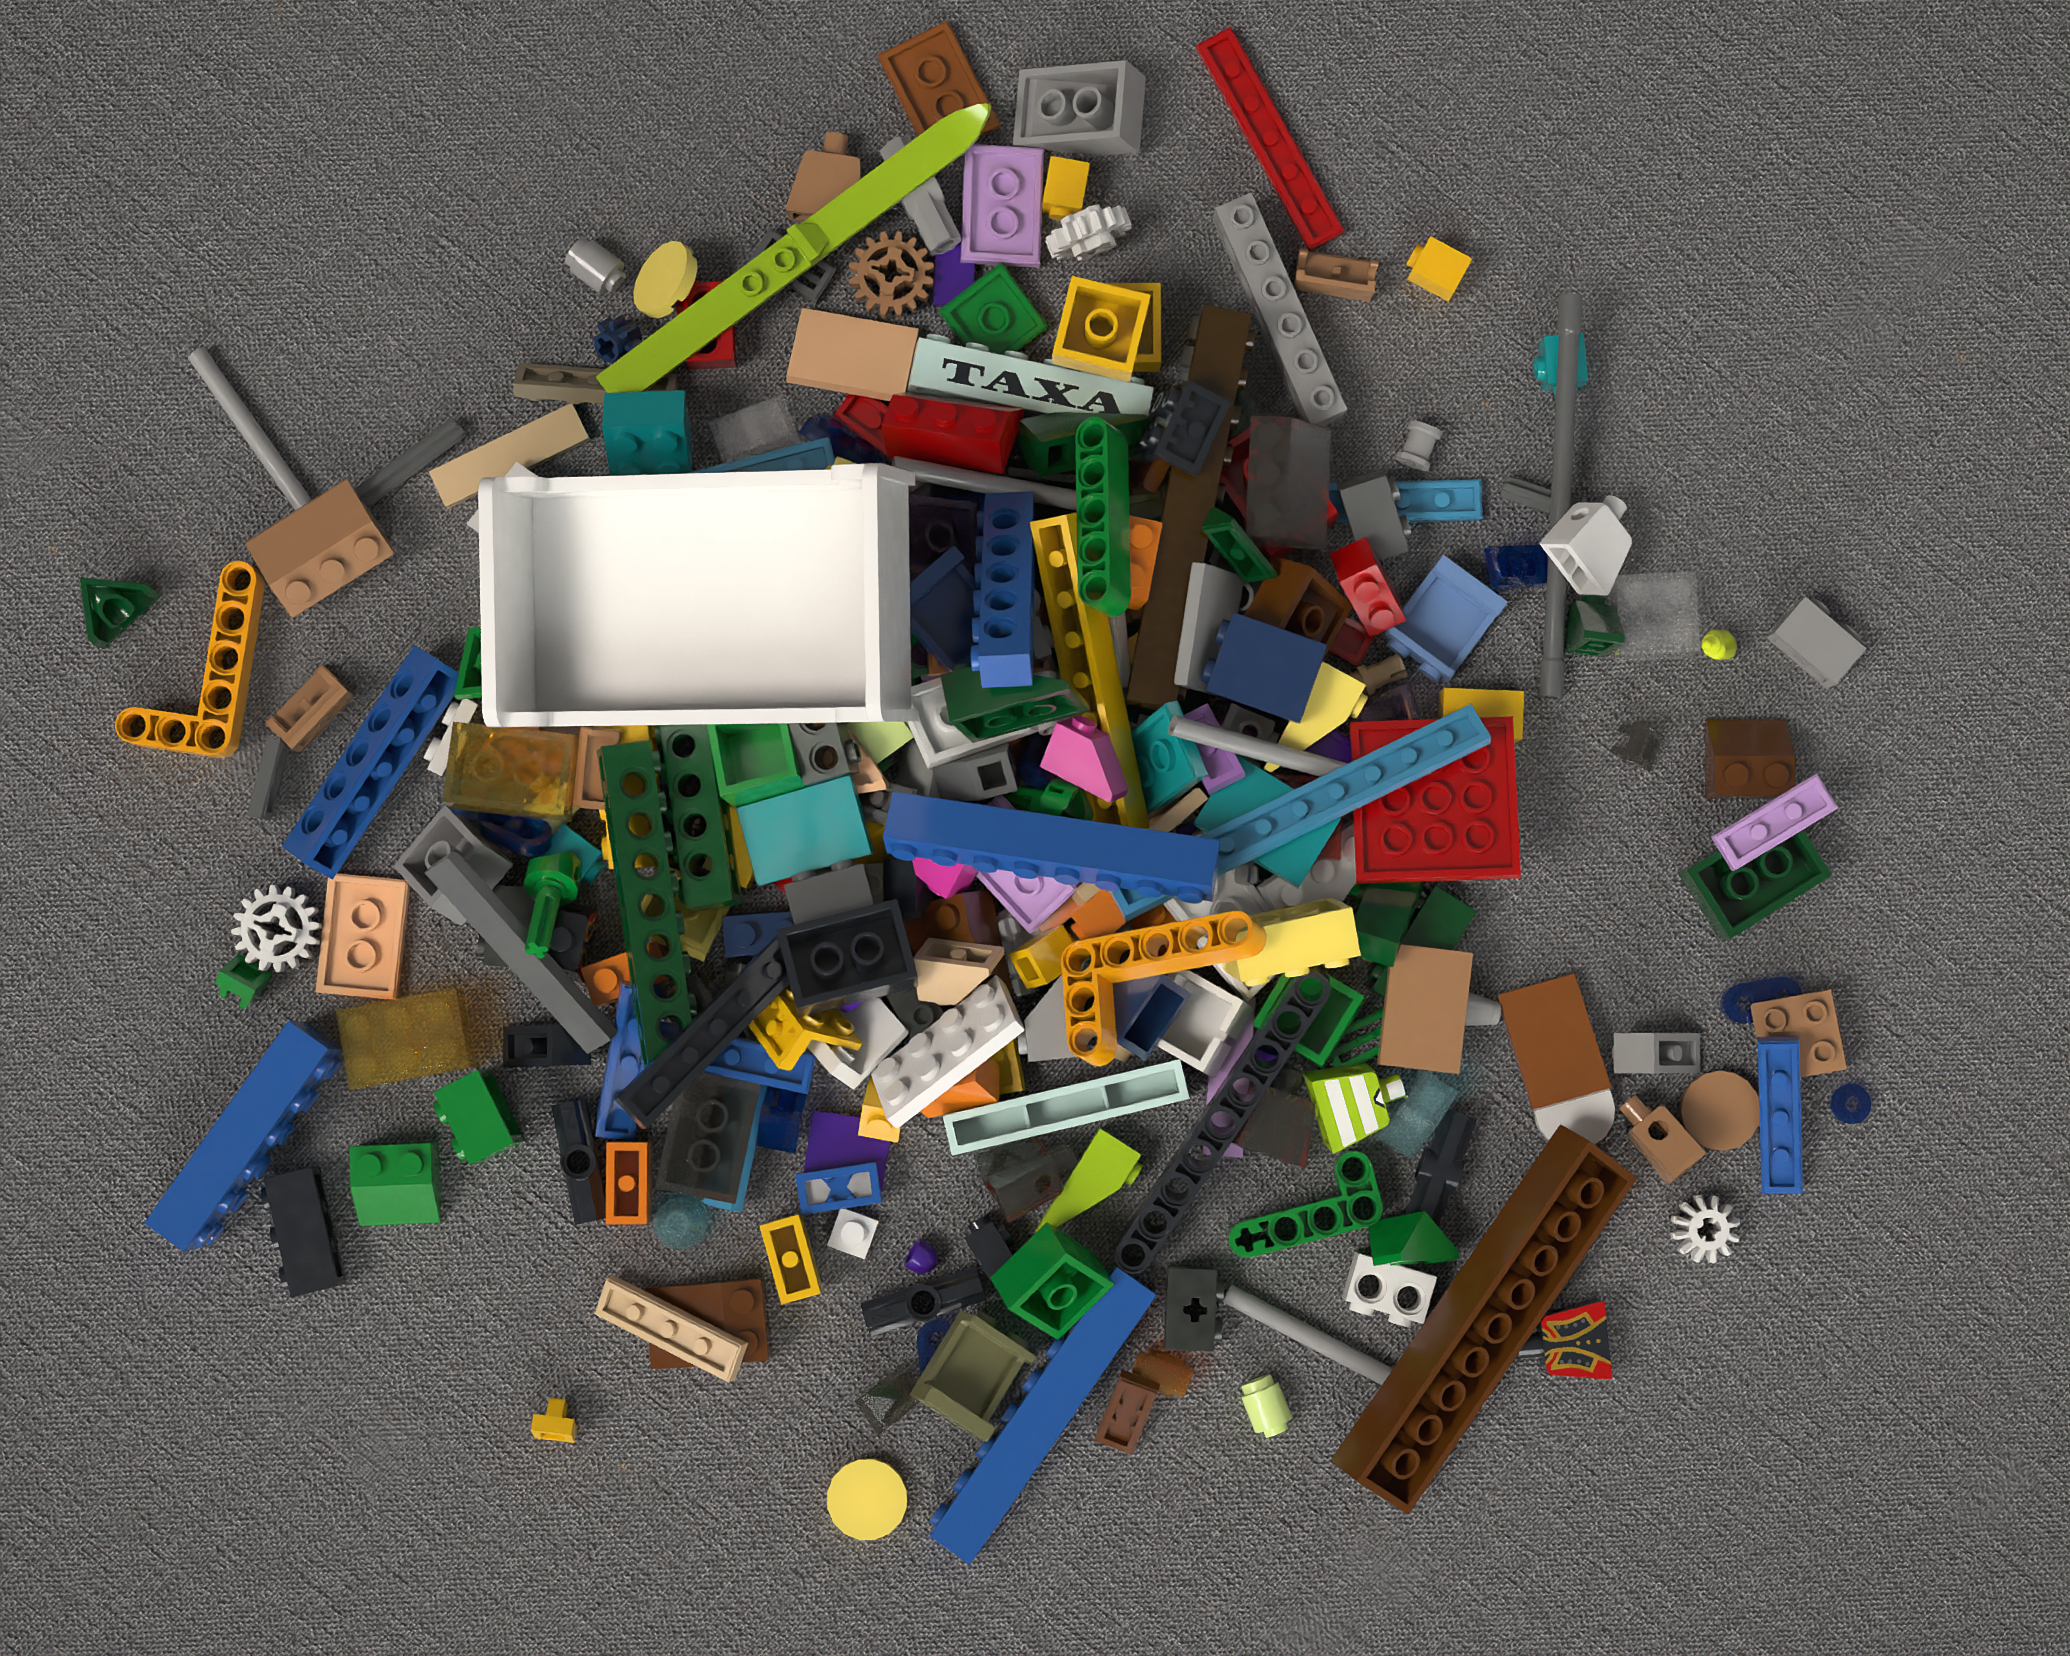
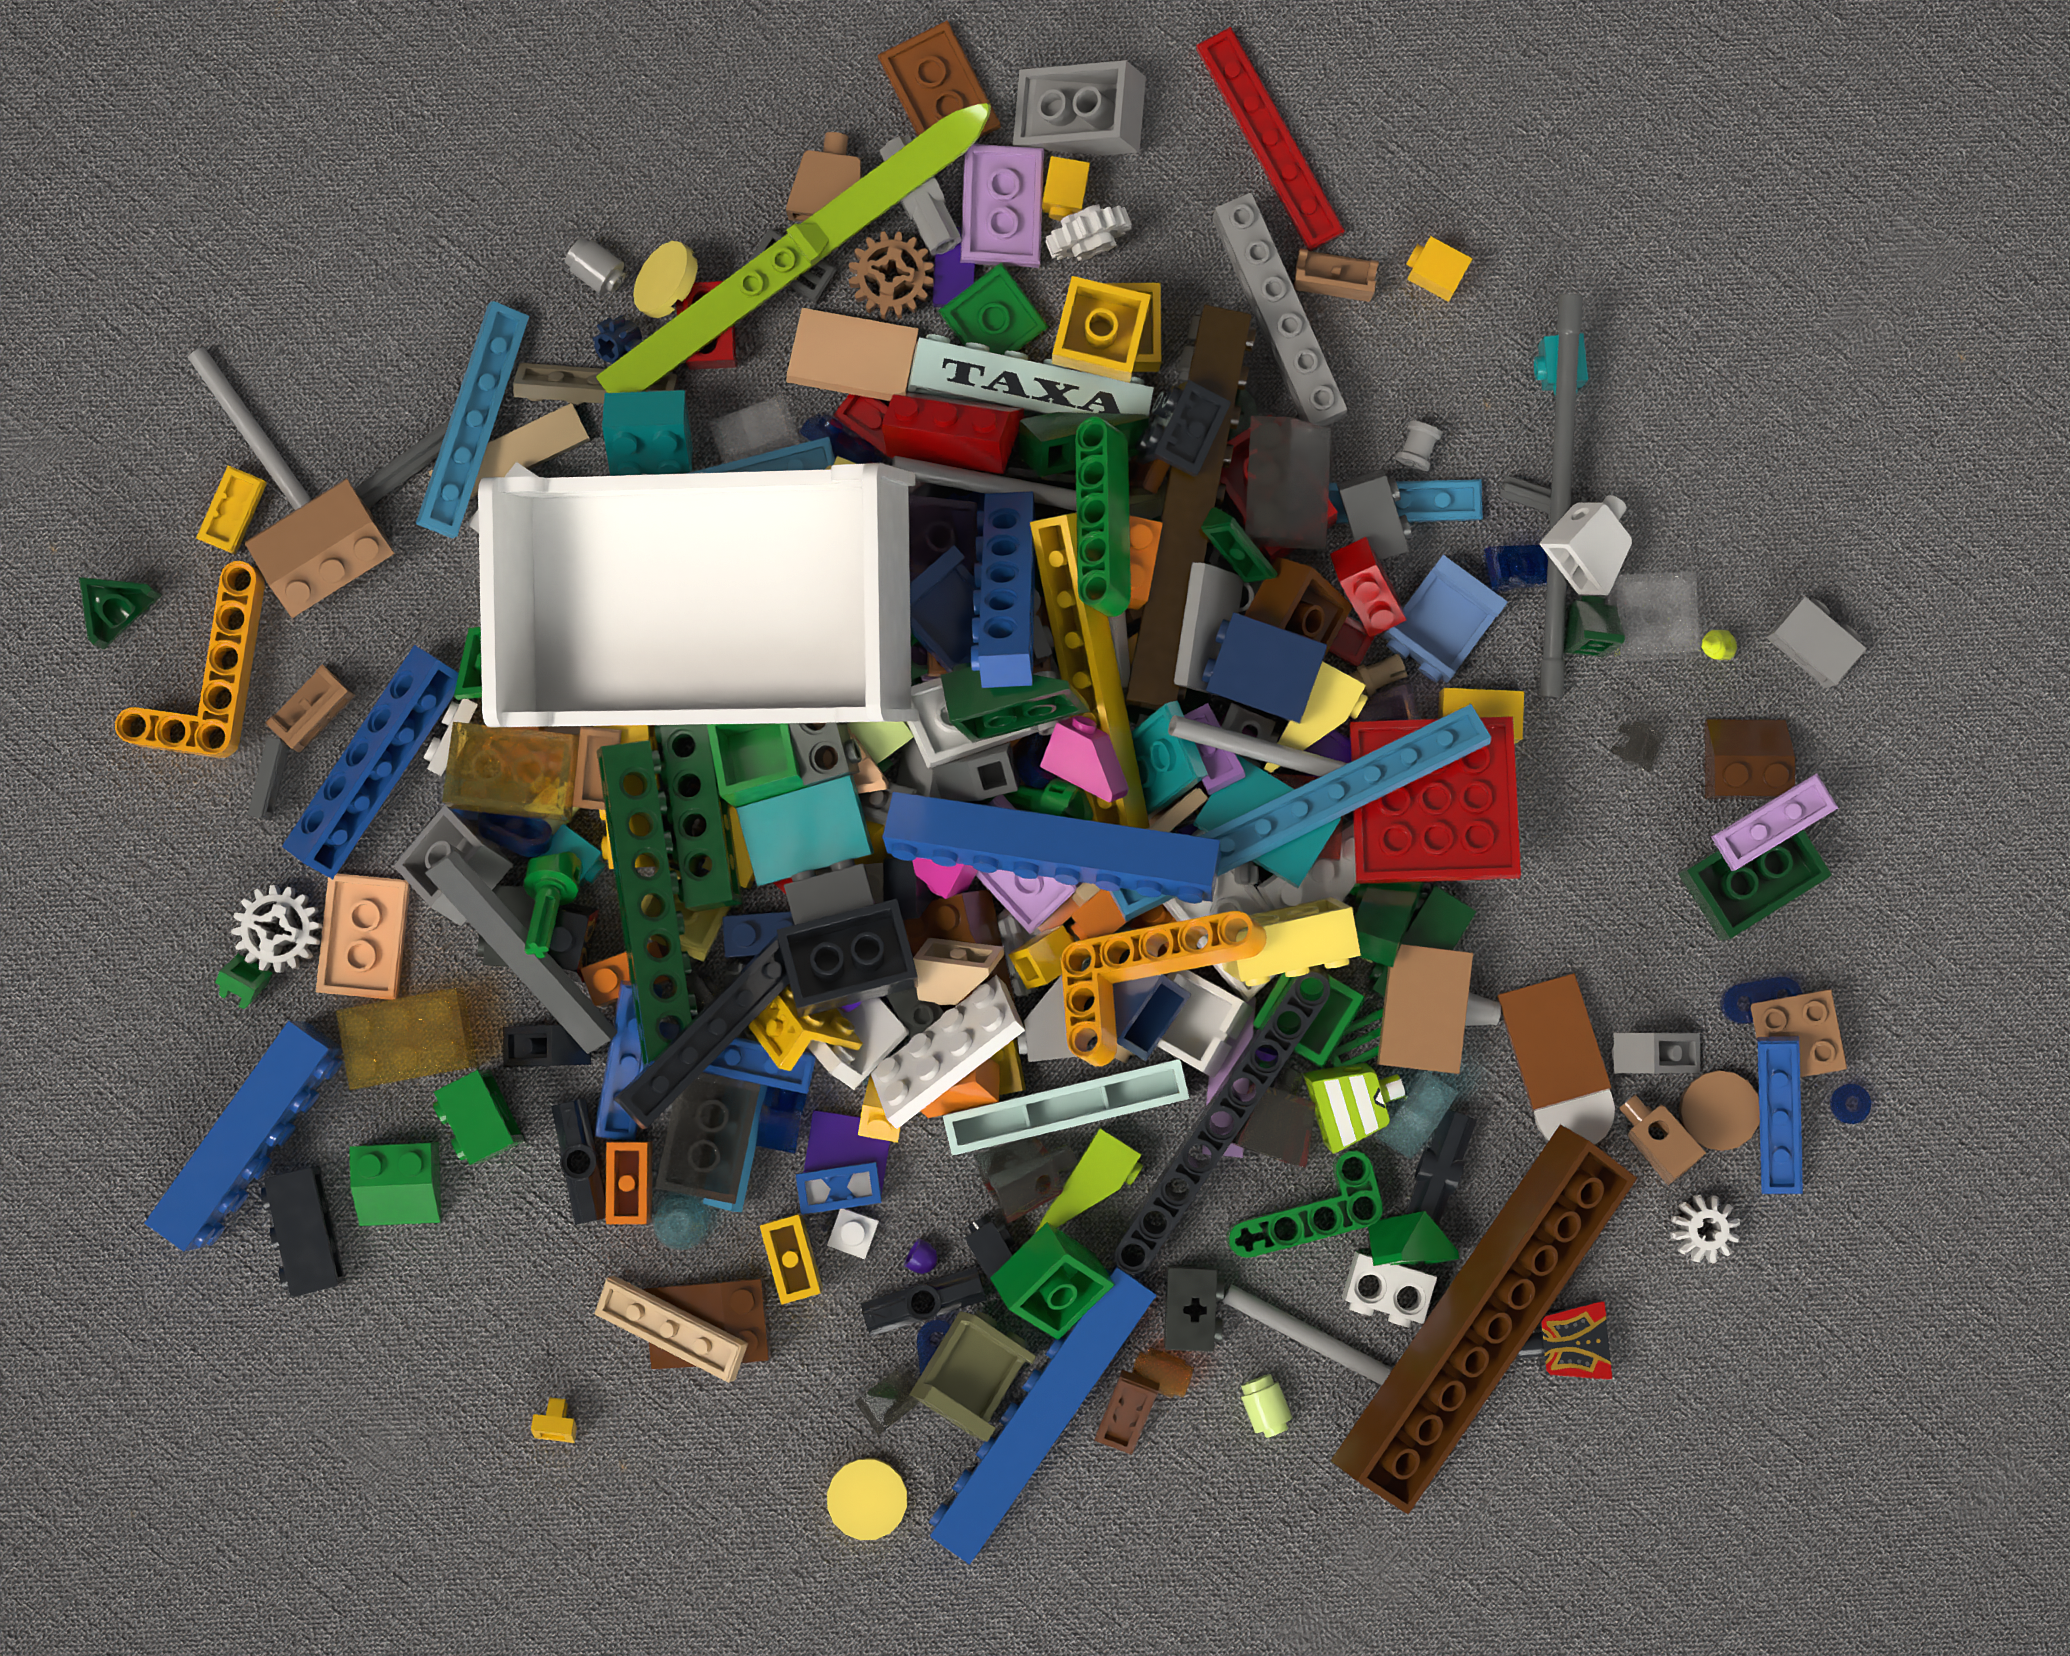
(231, 510): none -> yellow plate
(472, 420): none -> dark azure plate

